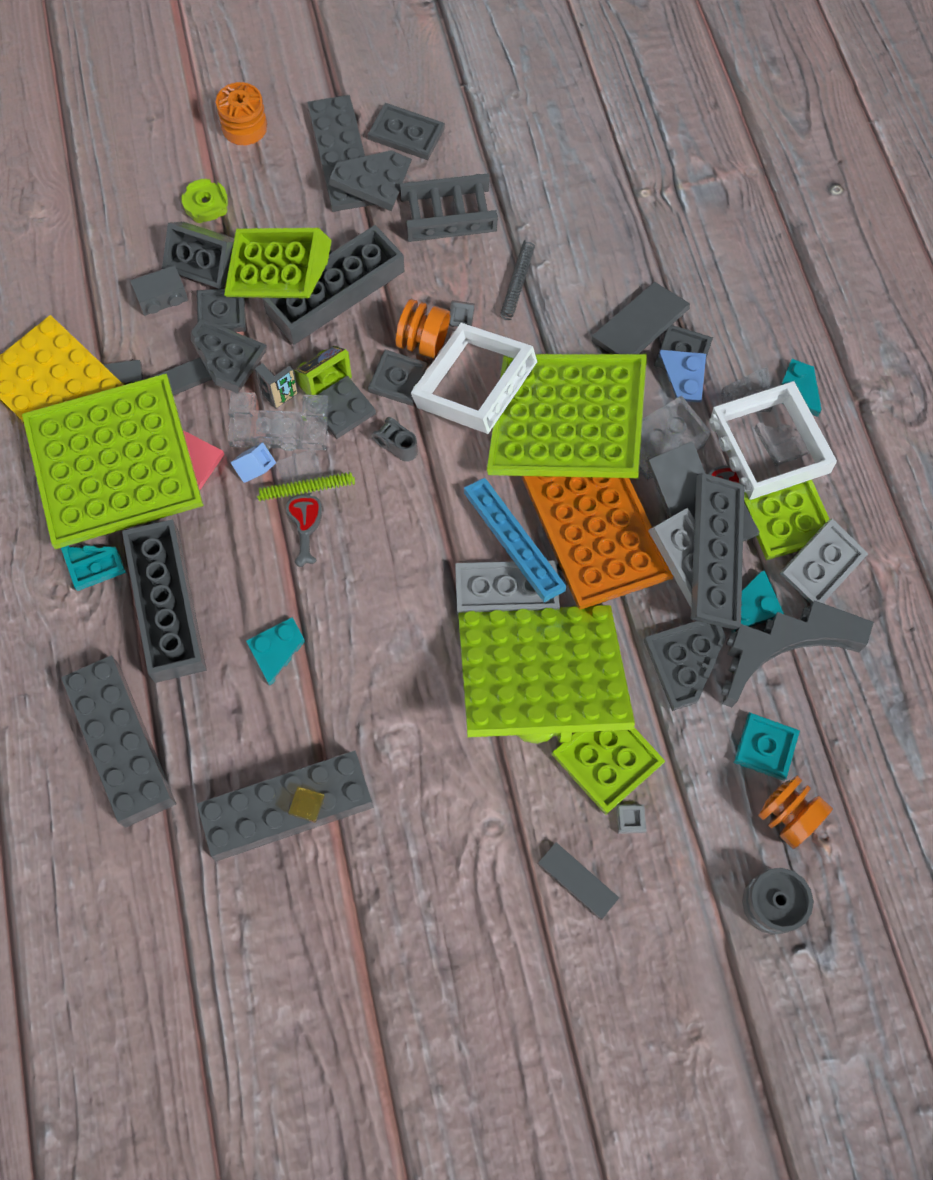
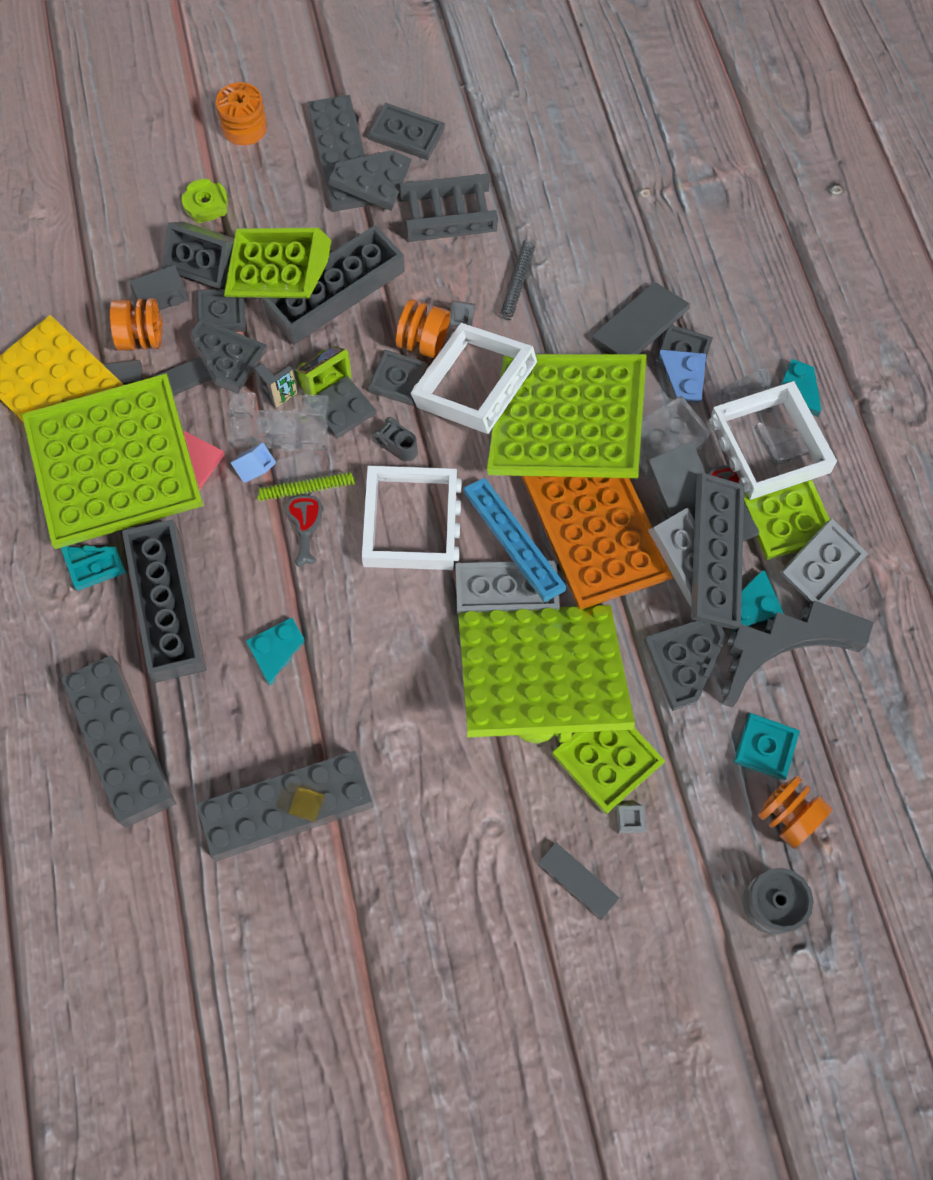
(130, 324): none -> orange wheel
(410, 560): none -> white window

